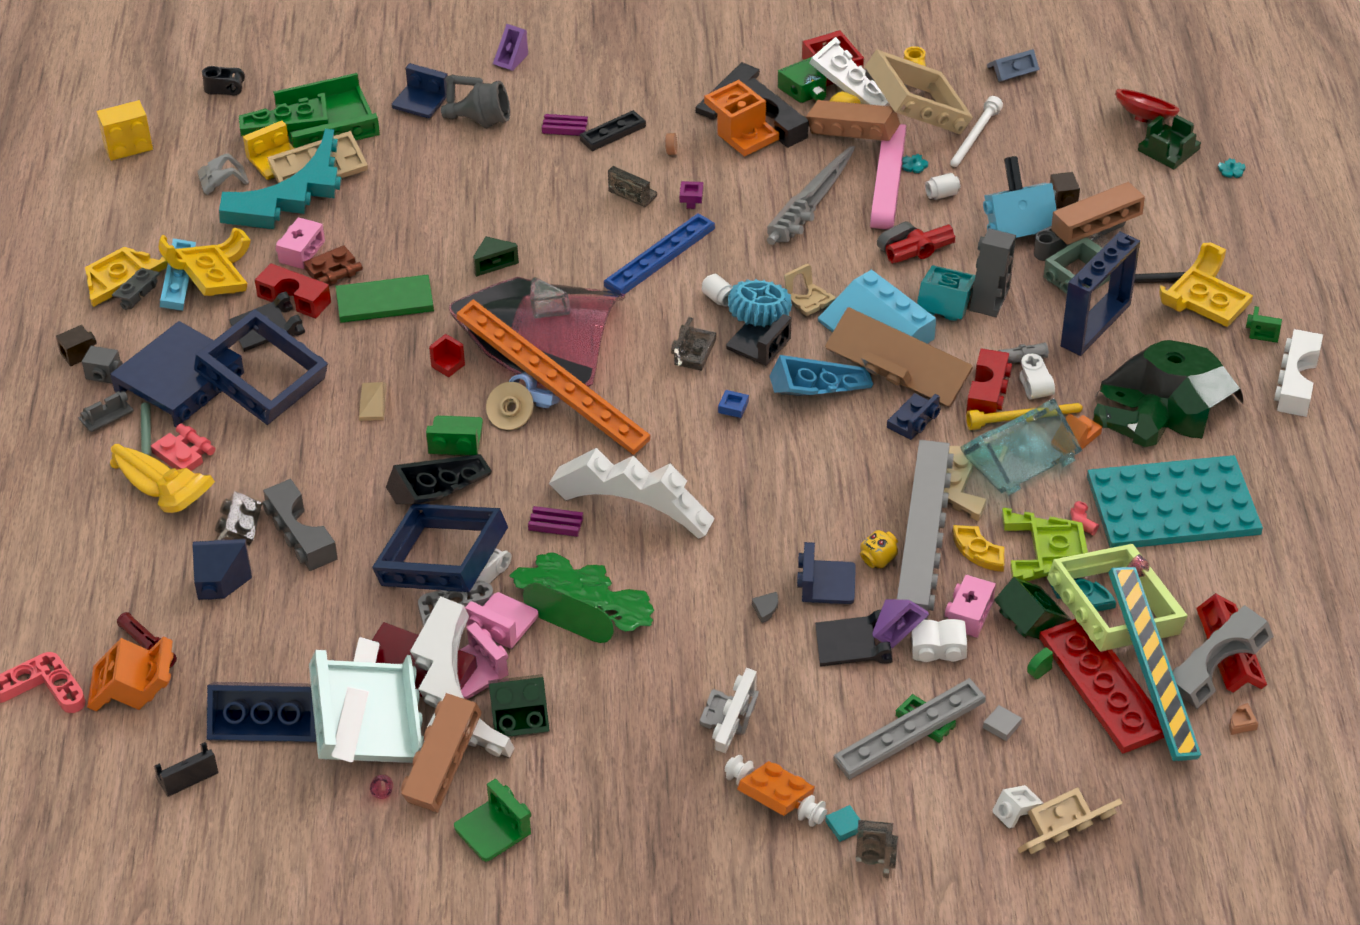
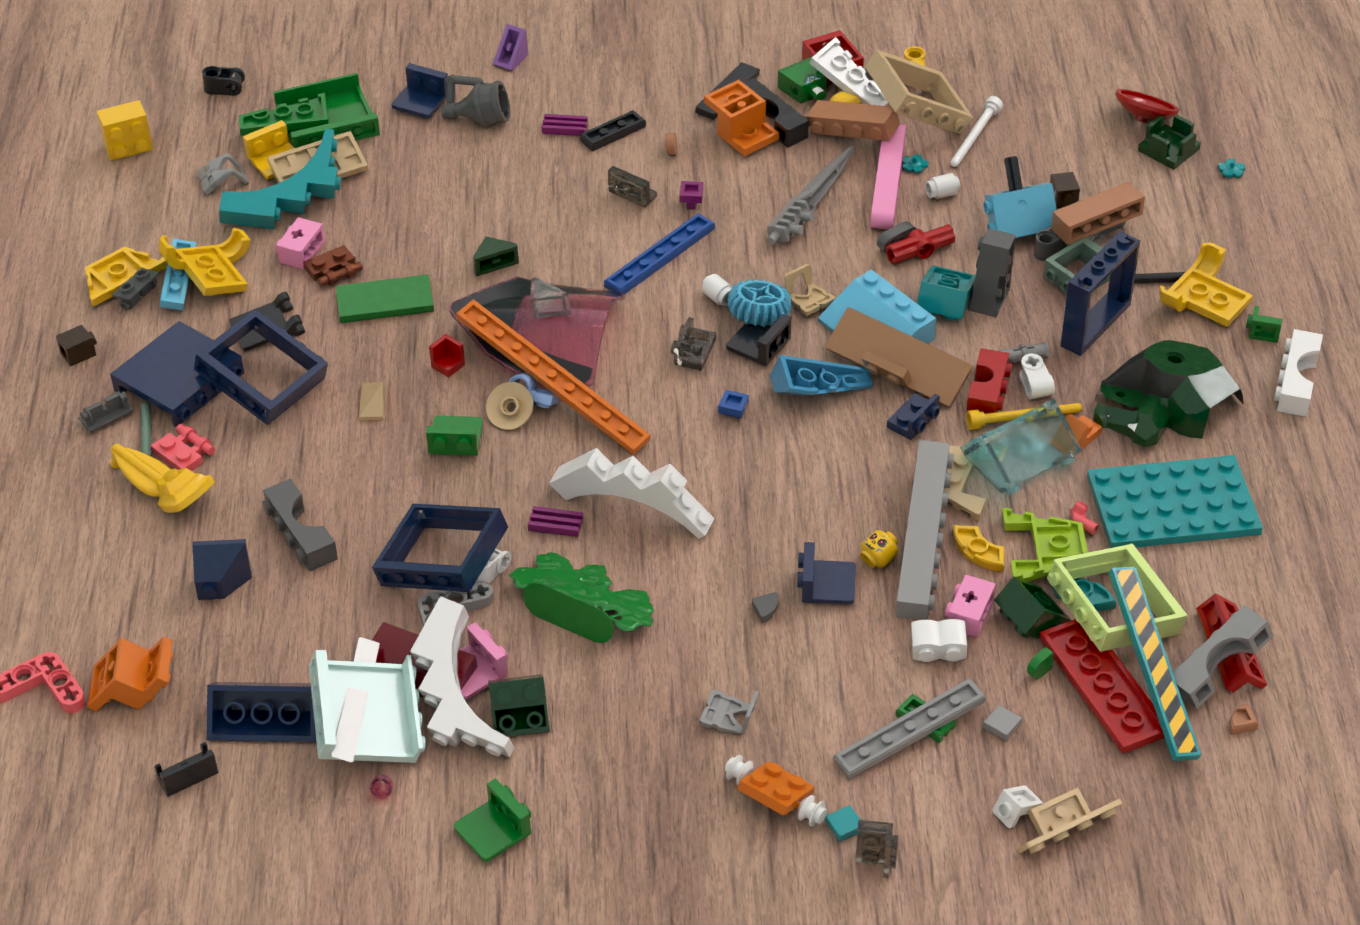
(100, 363): dark grey brick -> none
(139, 633): dark red pin -> none
(238, 518): clear smoke bracket -> none
(309, 294): red arch -> none
(434, 478): black wedge -> none
(441, 752): nougat brick -> none
(502, 618): bright pink bracket -> none
(745, 688): white wing -> none
(850, 641): black flag -> none
(897, 620): medium lavender slope -> none
(1015, 65): sand blue panel -> none
(1140, 564): clear pink hinge -> none

